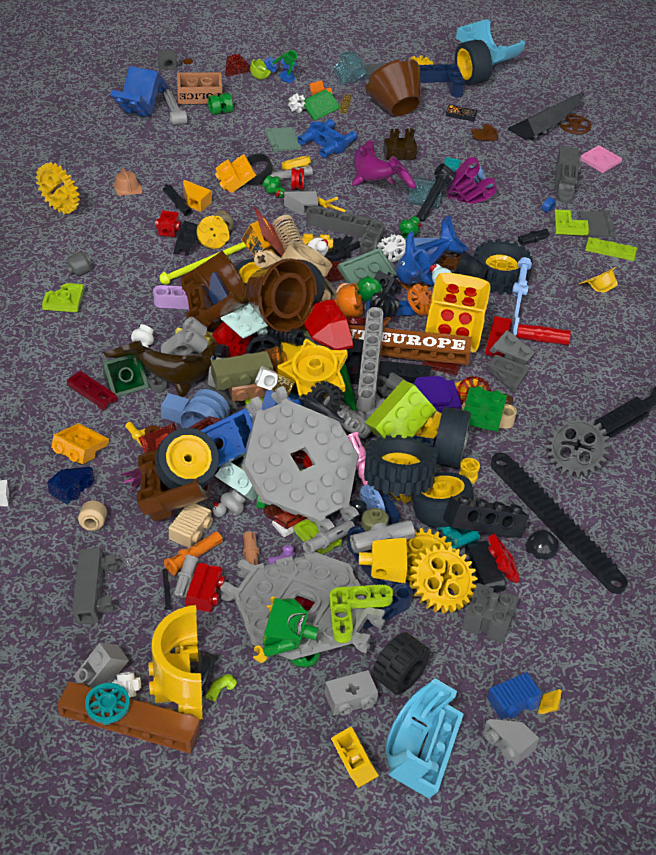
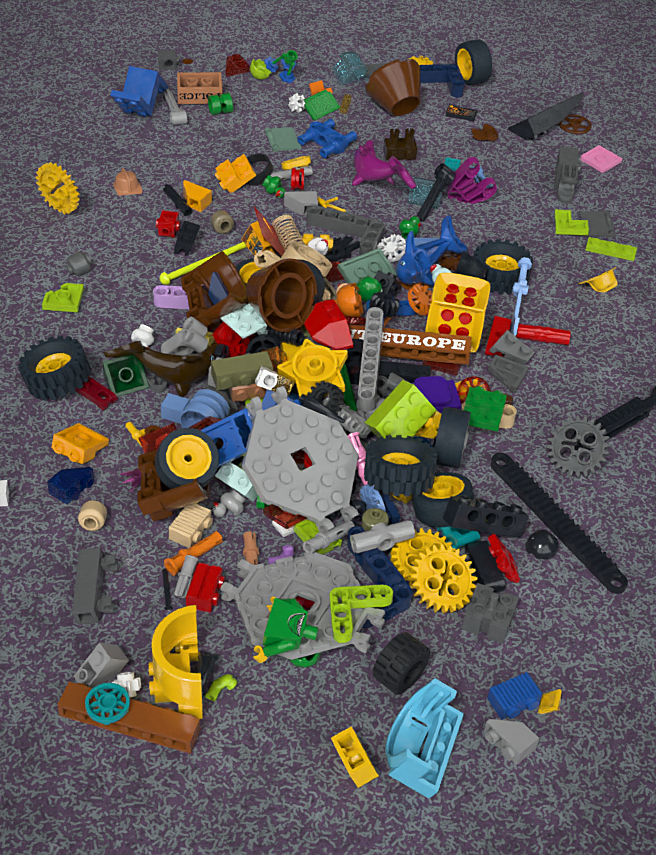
(54, 368): none -> black wheel
(219, 229): yellow plate -> none
(351, 693): light grey brick -> none
(387, 559): yellow torso -> none
(469, 468): yellow wheel -> none
(481, 31): medium azure piece -> none
(533, 236): black axle -> none
(548, 205): blue tile -> none

